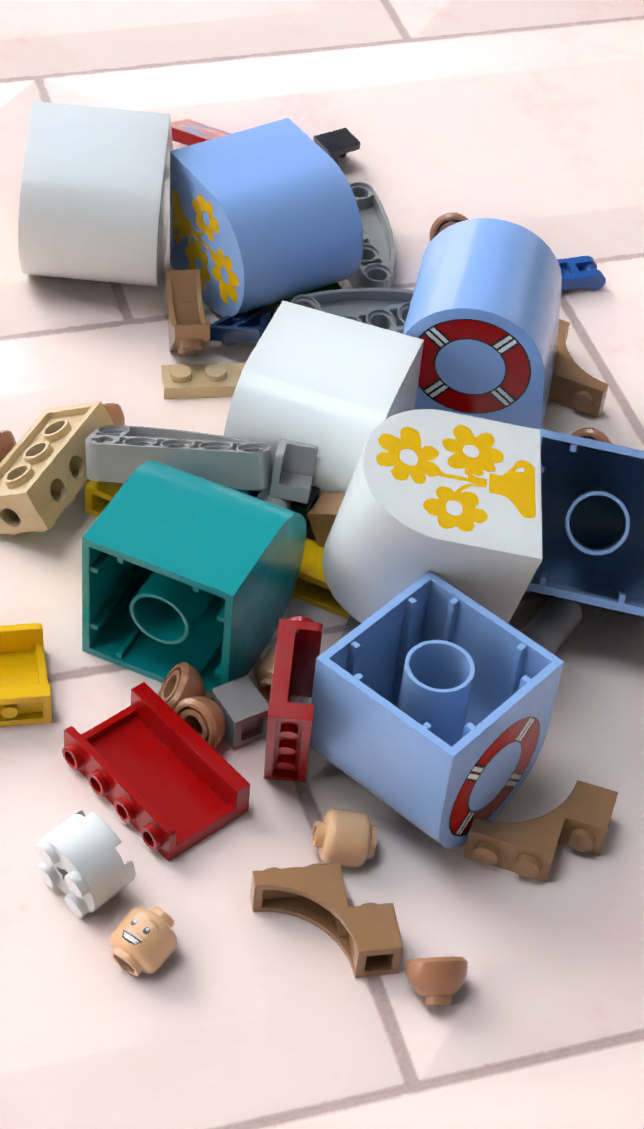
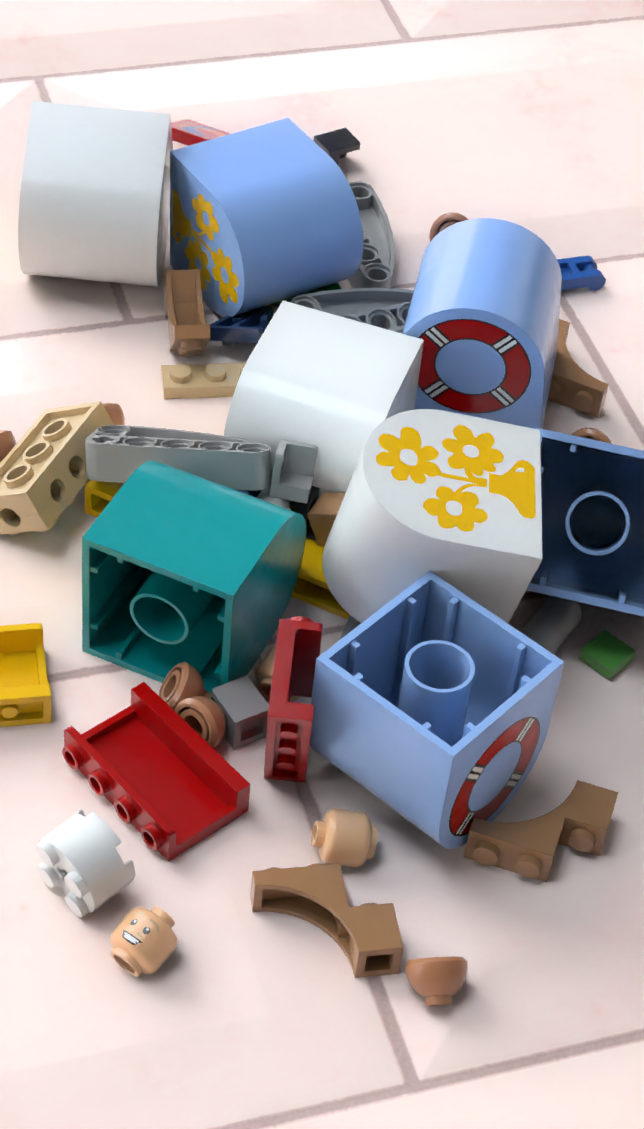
(607, 654): none -> bright green tile

